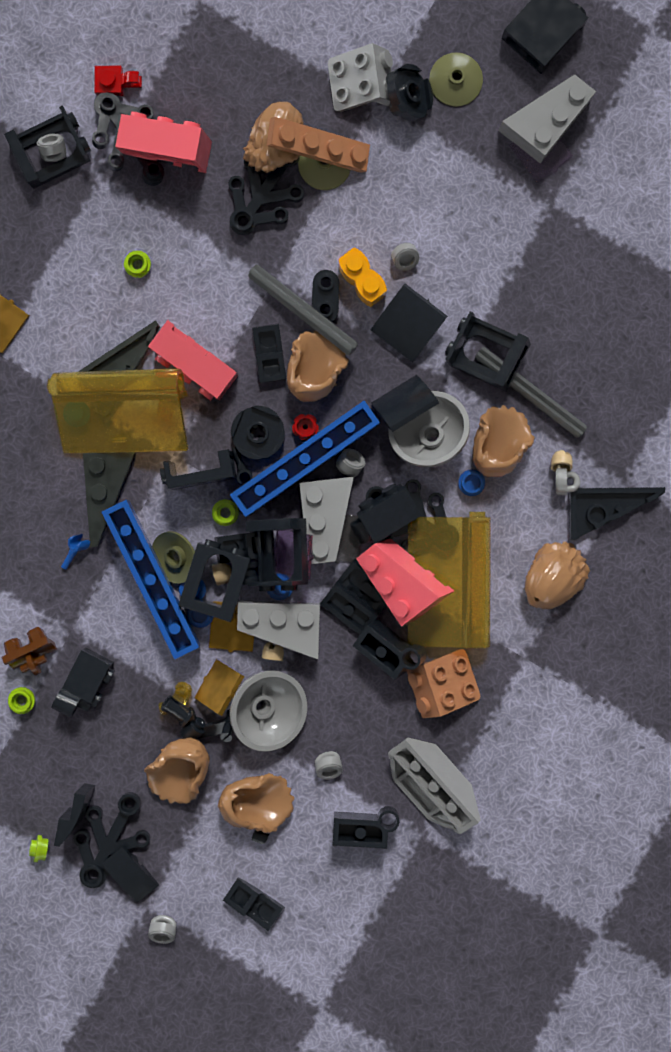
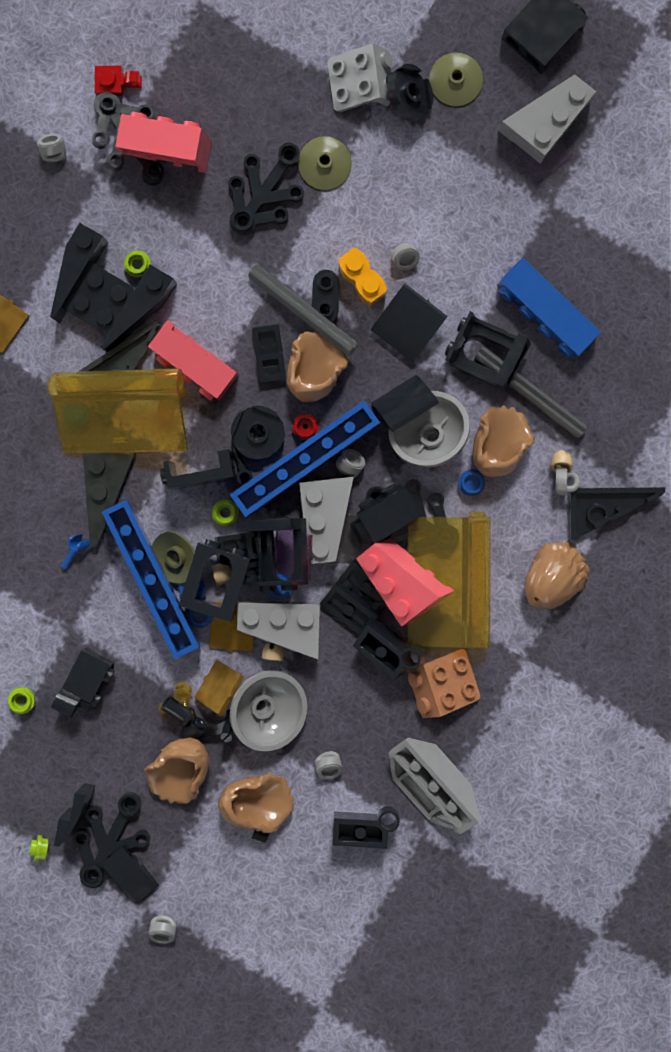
(31, 655): reddish brown hips -> none
(60, 123): black panel -> none
(102, 297): none -> black wedge
(254, 903): black slope -> none
(257, 151): medium nougat piece -> none
(318, 144): nougat plate -> none
(548, 309): none -> blue brick

